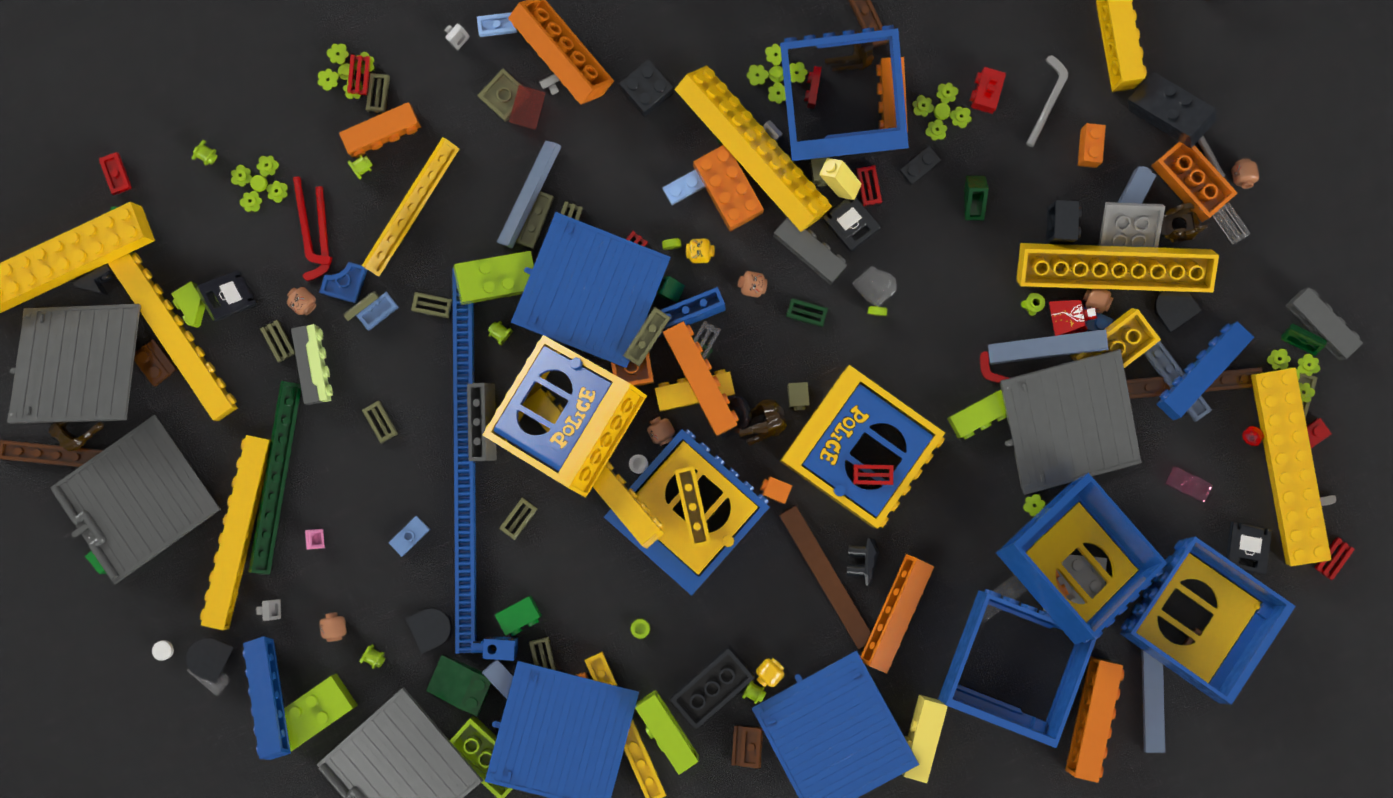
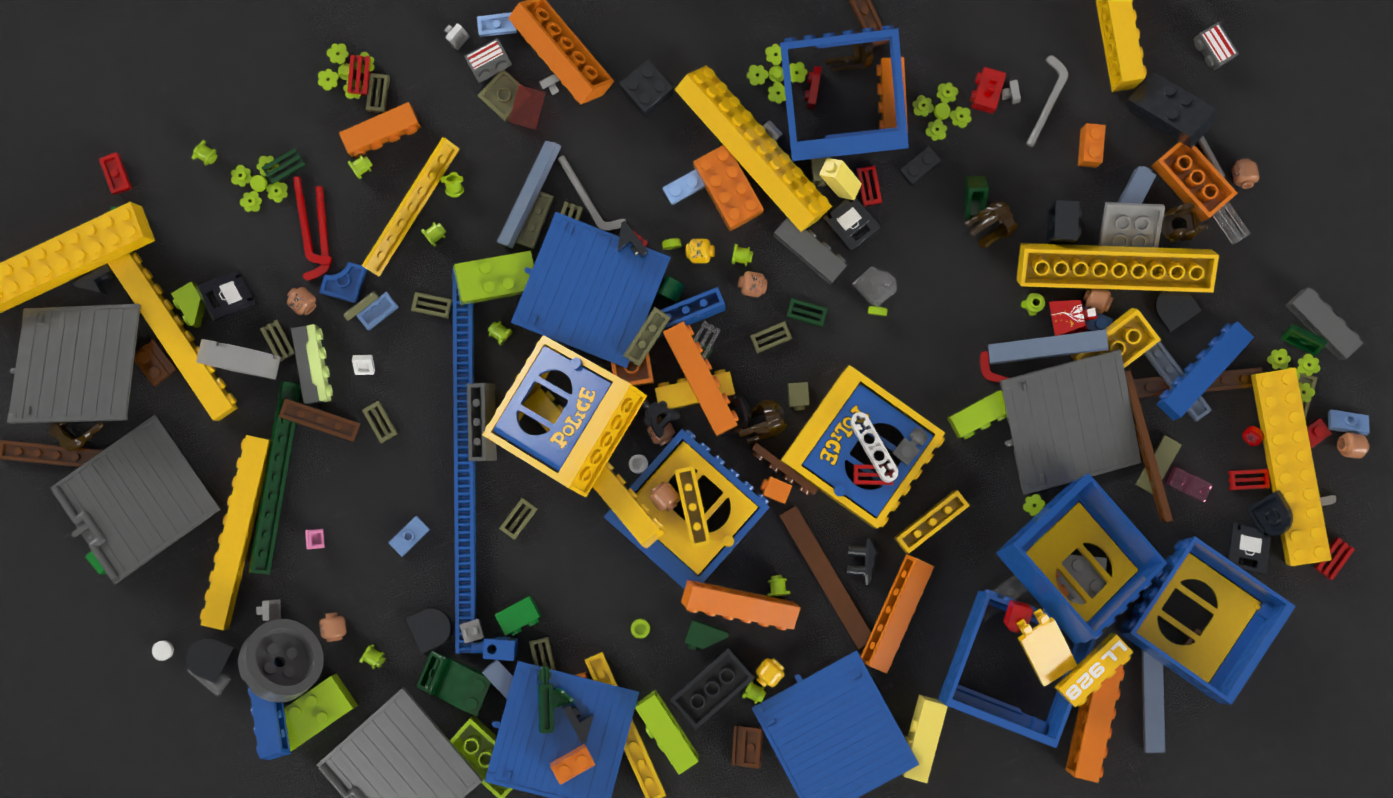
(238, 359): none -> light grey brick
(269, 174): none -> dark green tile
(294, 646): none -> dark grey brick
(319, 420): none -> reddish brown plate
(363, 364): none -> white plate
(434, 233): none -> lime brick
(434, 674): none -> dark green tile
(453, 184): none -> lime brick
(472, 630): none -> light grey tile
(488, 60): none -> brick
(548, 700): none -> dark green piece
(572, 764): none -> orange brick
(580, 726): none -> black slope
(606, 226): none -> light grey piece
(628, 237): none -> black slope
(651, 413): none -> black piece
(664, 496): none -> nougat head
(703, 635): none -> dark green slope
(740, 605): none -> orange brick
(742, 255): none -> lime brick
(777, 586): none -> lime brick
(786, 331): none -> olive tile
(790, 475): none -> reddish brown plate
(876, 446): none -> white beam
(907, 450): none -> dark grey plate
(931, 521): none -> yellow brick
(996, 211): none -> dark brown piece
(1012, 92): none -> light grey tile
(1015, 612): none -> red brick
(1046, 648): none -> yellow tile
(1094, 670): none -> yellow brick
(1148, 453): none -> reddish brown tile
(1164, 454): none -> olive tile
(1215, 46): none -> brick
(1232, 480): none -> red tile
(1272, 514): none -> black tile
(1348, 422): none -> medium blue plate
(1353, 445): none -> nougat head

